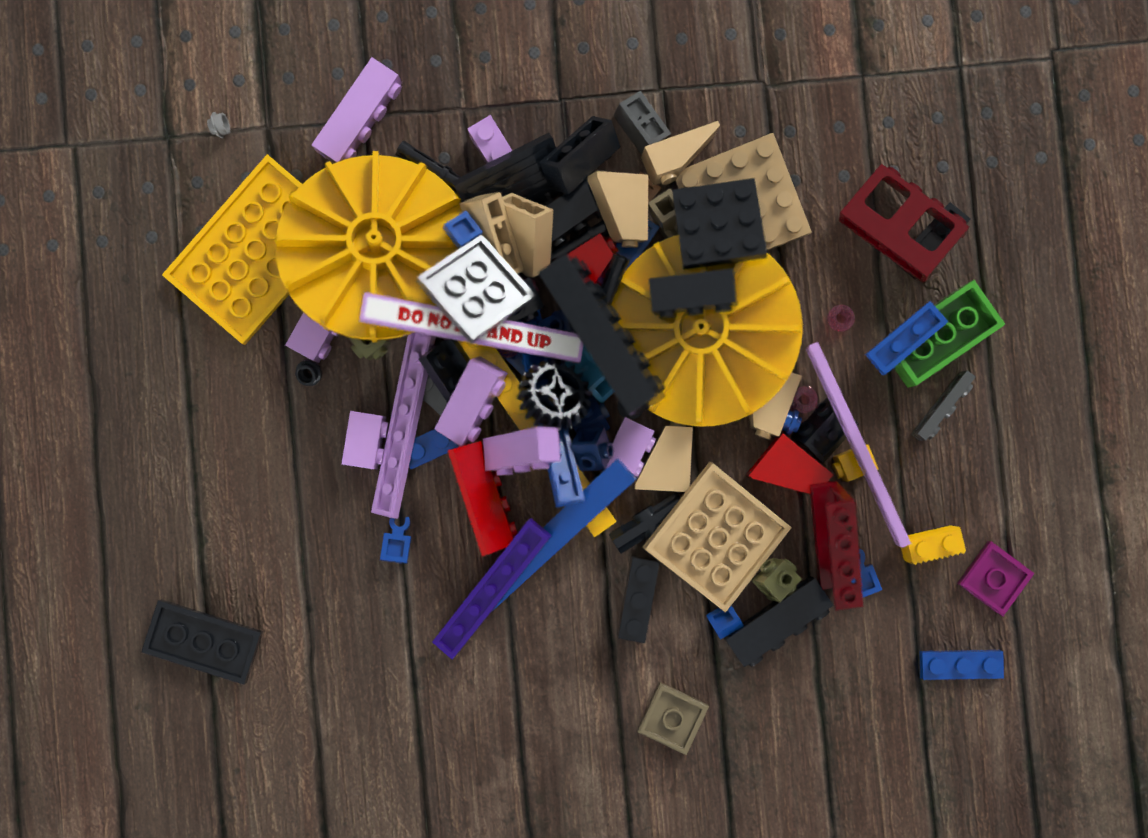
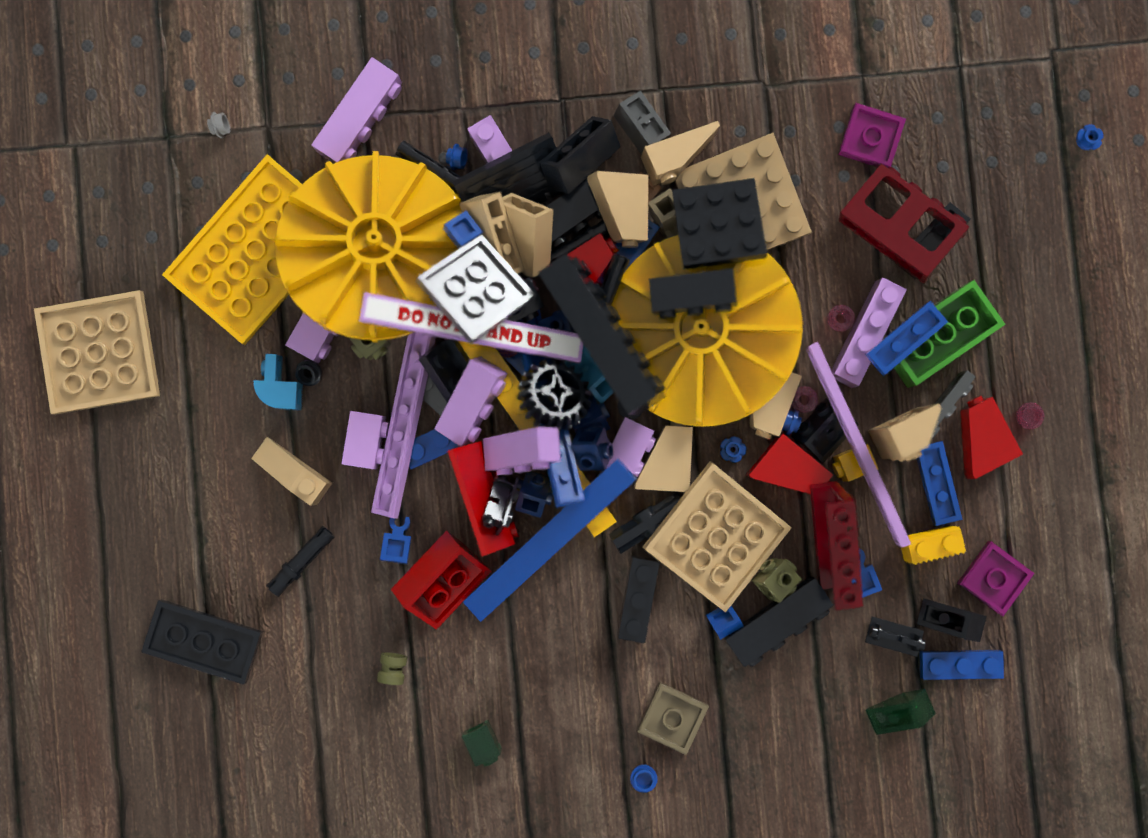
(97, 352): none -> tan plate
(275, 391): none -> dark azure brick
(291, 472): none -> tan slope
(293, 569): none -> black pin
(392, 668): none -> olive wheel
(440, 580): none -> red slope
(456, 157): none -> blue plate
(482, 744): none -> clear green brick
(492, 588): dark purple plate -> none
(506, 494): none -> black hinge
(534, 488): none -> dark blue brick
(643, 778): none -> blue plate
(740, 449): none -> blue plate
(867, 332): none -> lavender brick
(871, 136): none -> magenta tile
(895, 636): none -> black hinge
(901, 712): none -> clear green slope
(906, 434): none -> tan slope
(938, 484): none -> blue plate
(951, 620): none -> black slope
(985, 438): none -> red slope
(1030, 415): none -> clear pink plate
(1084, 142): none -> blue plate

